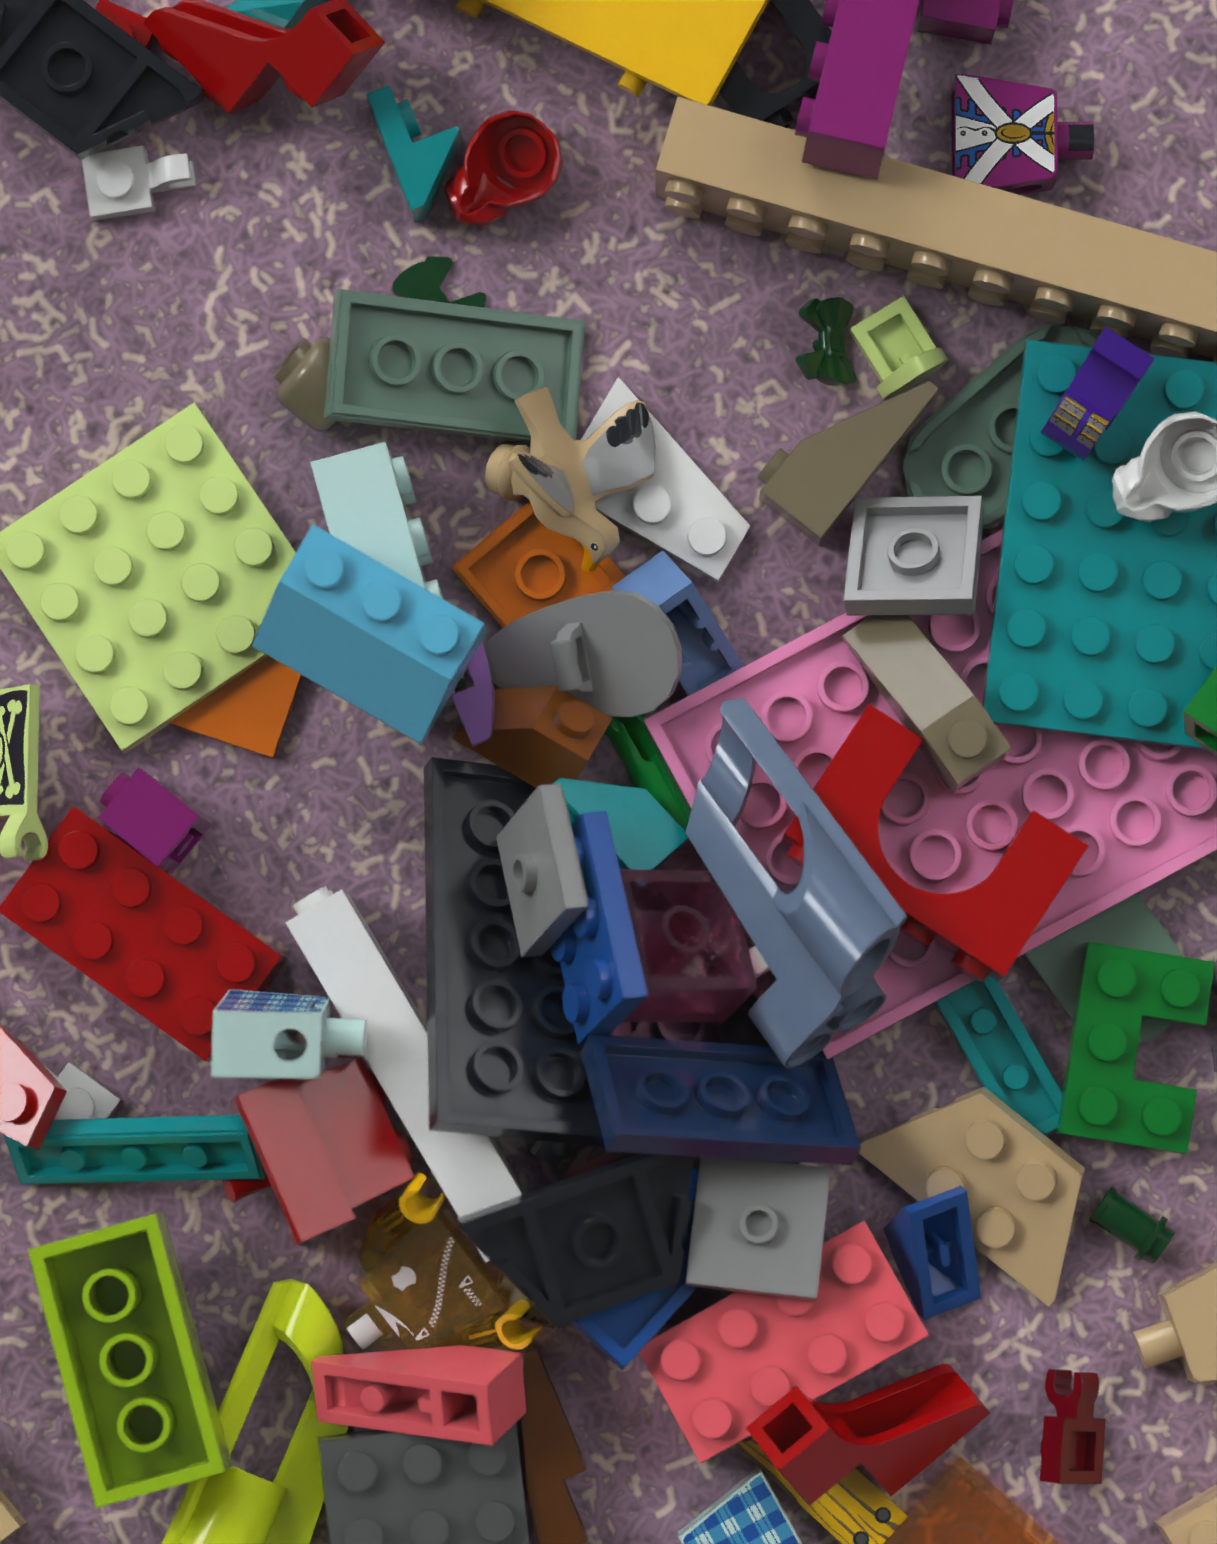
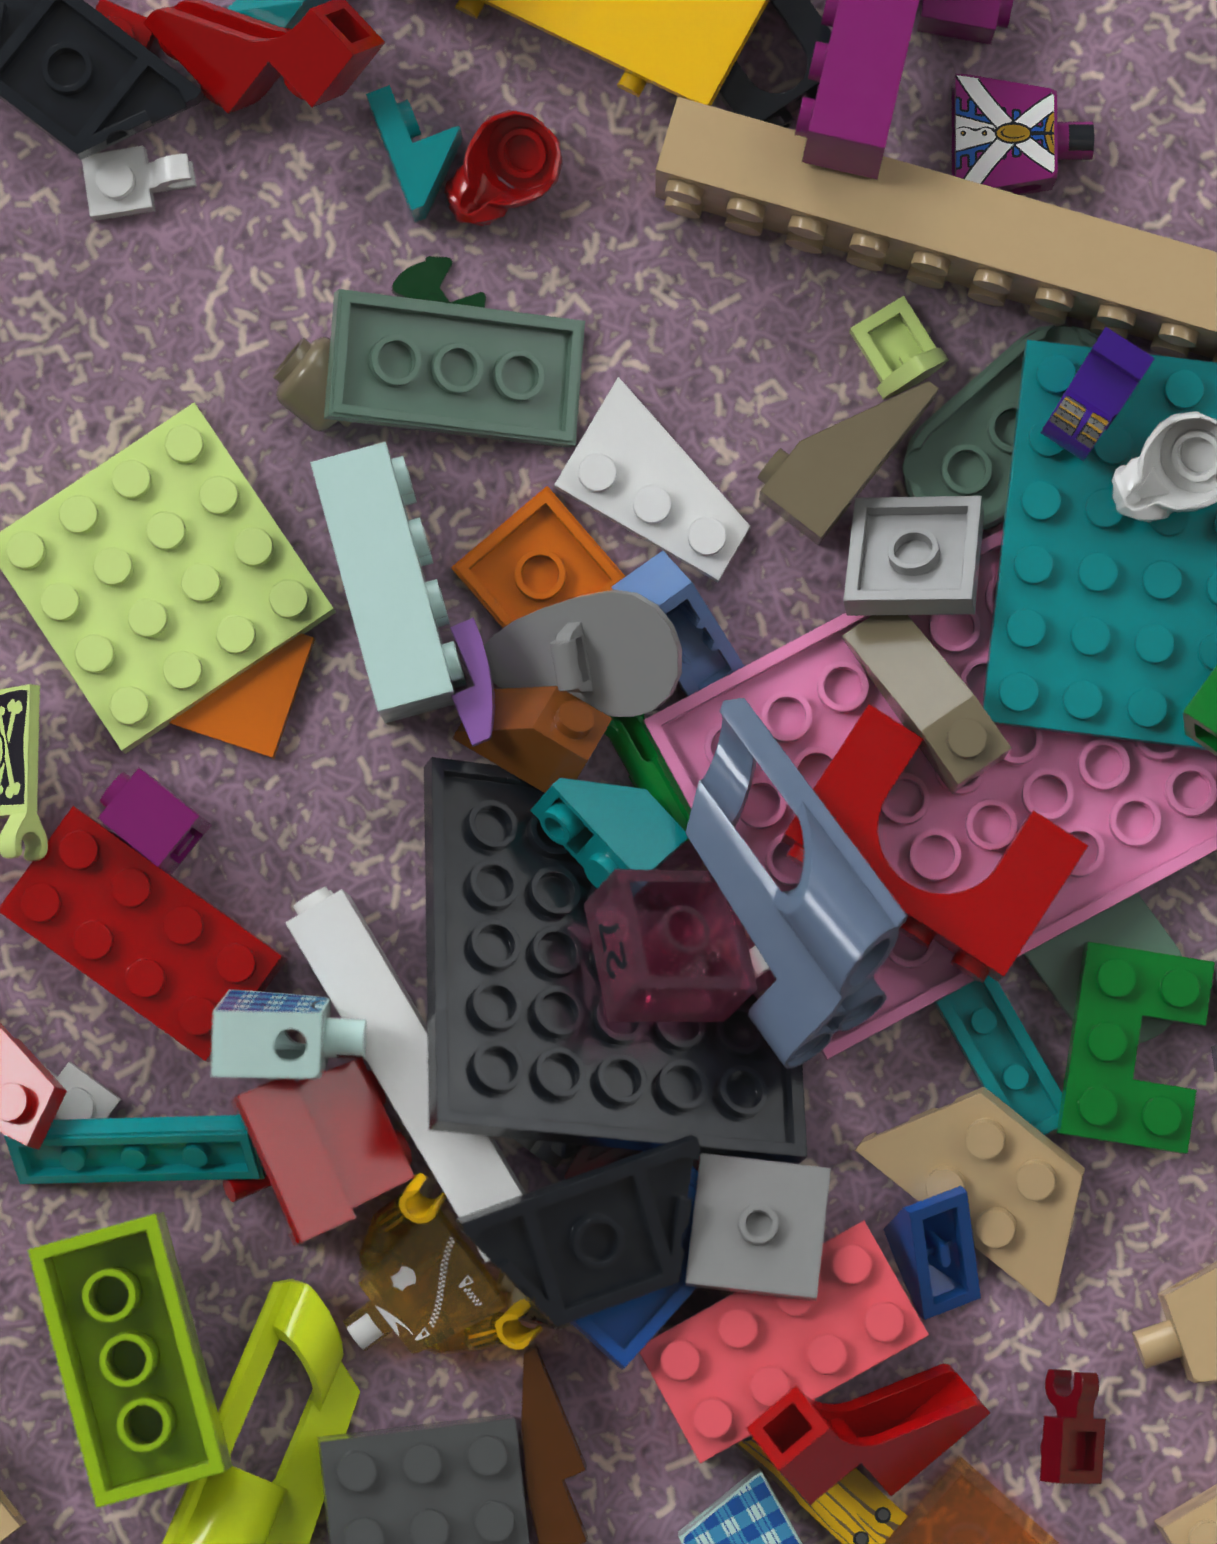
(368, 634): medium azure slope -> none
(423, 1391): coral slope -> none
(542, 870): light grey plate -> none
(570, 475): tan animal -> none
(600, 946): blue plate -> none
(717, 1101): dark blue plate -> none
(829, 360): dark green piece -> none
(1132, 1225): dark green pin -> none

